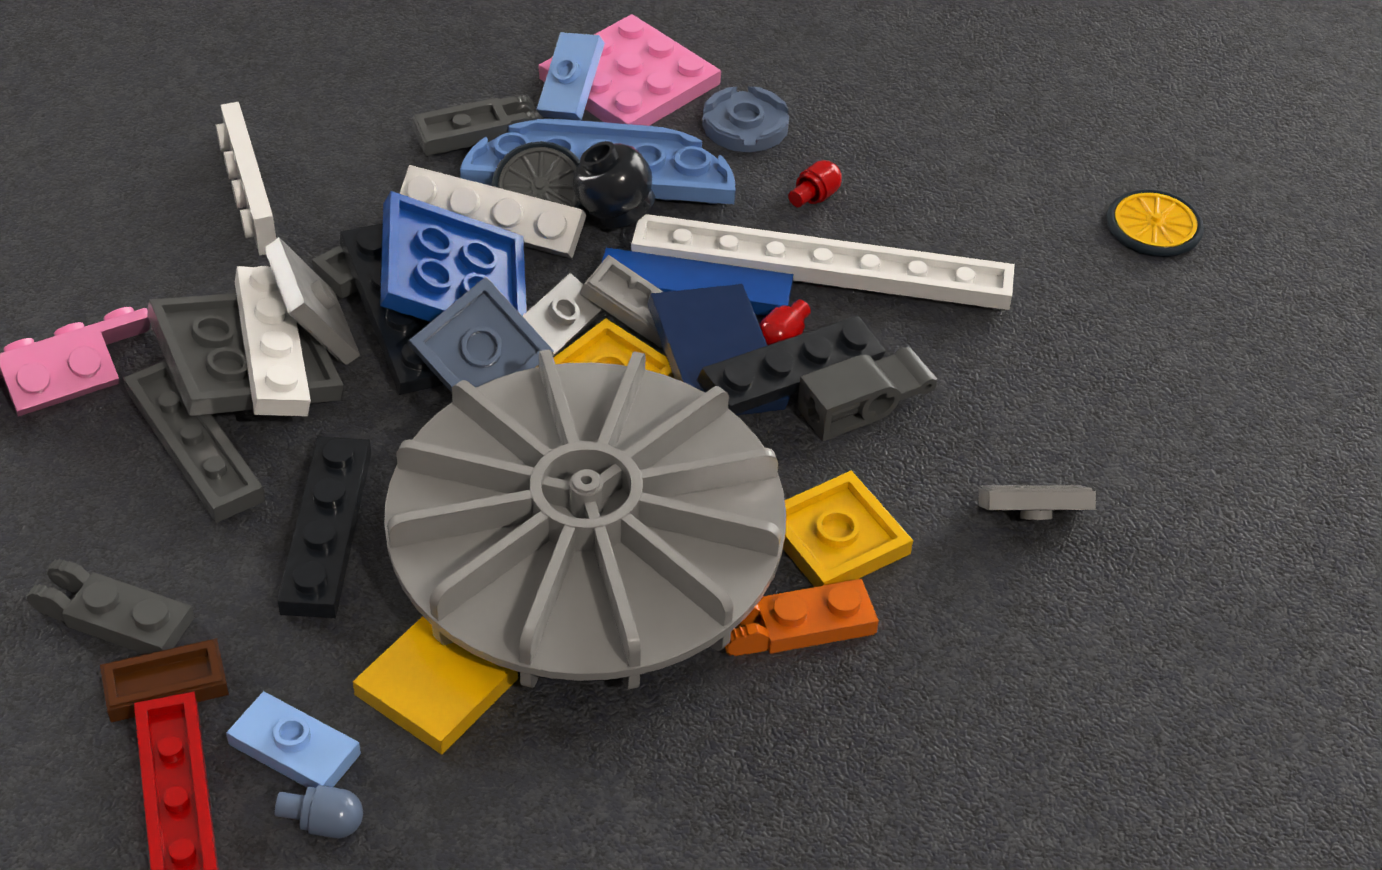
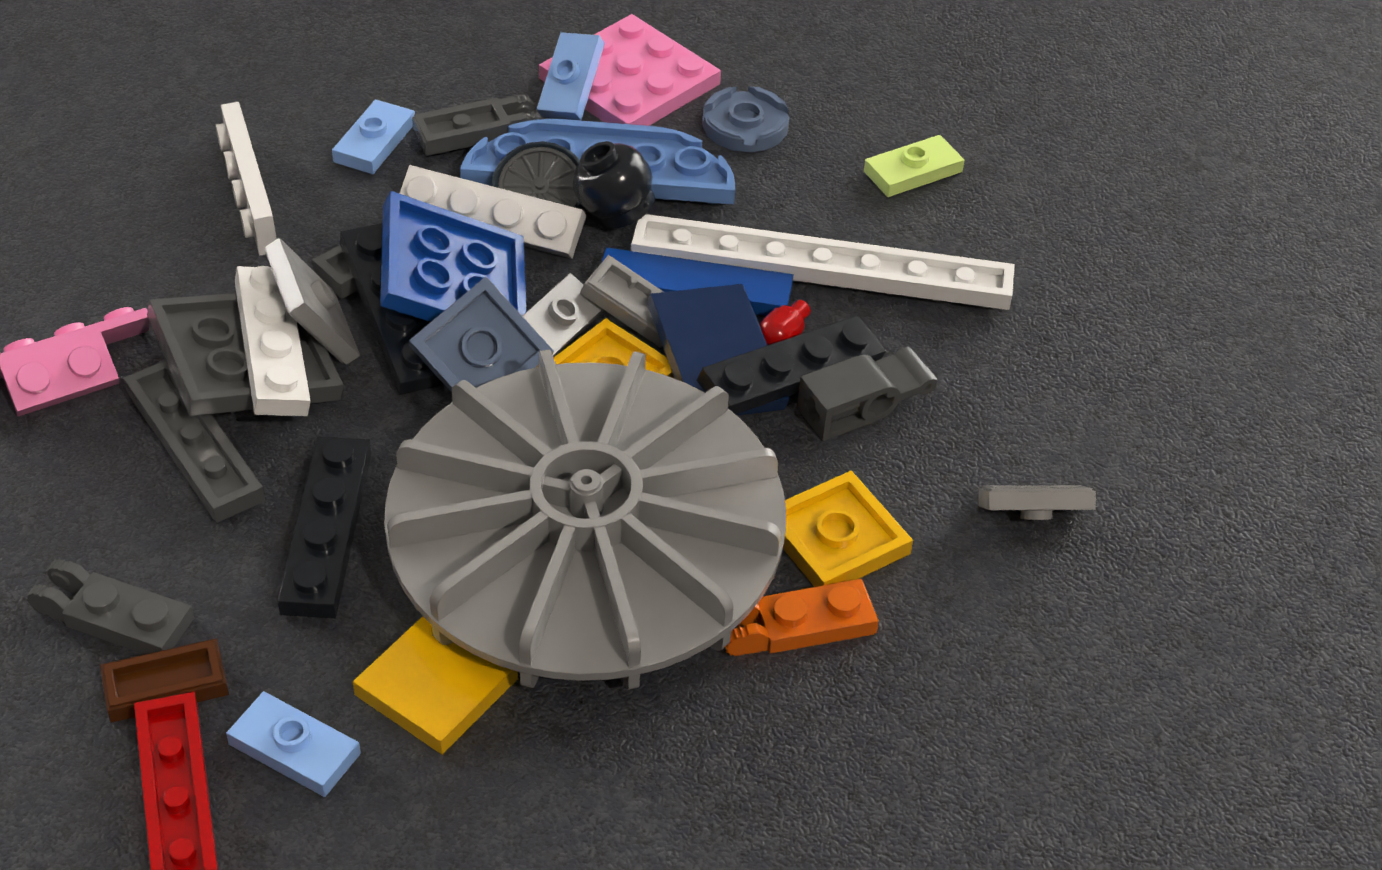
(322, 811): sand blue cylinder -> none
(373, 136): none -> light blue plate
(816, 183): red cylinder -> none
(913, 165): none -> yellowish green plate
(1155, 223): yellow wheel -> none

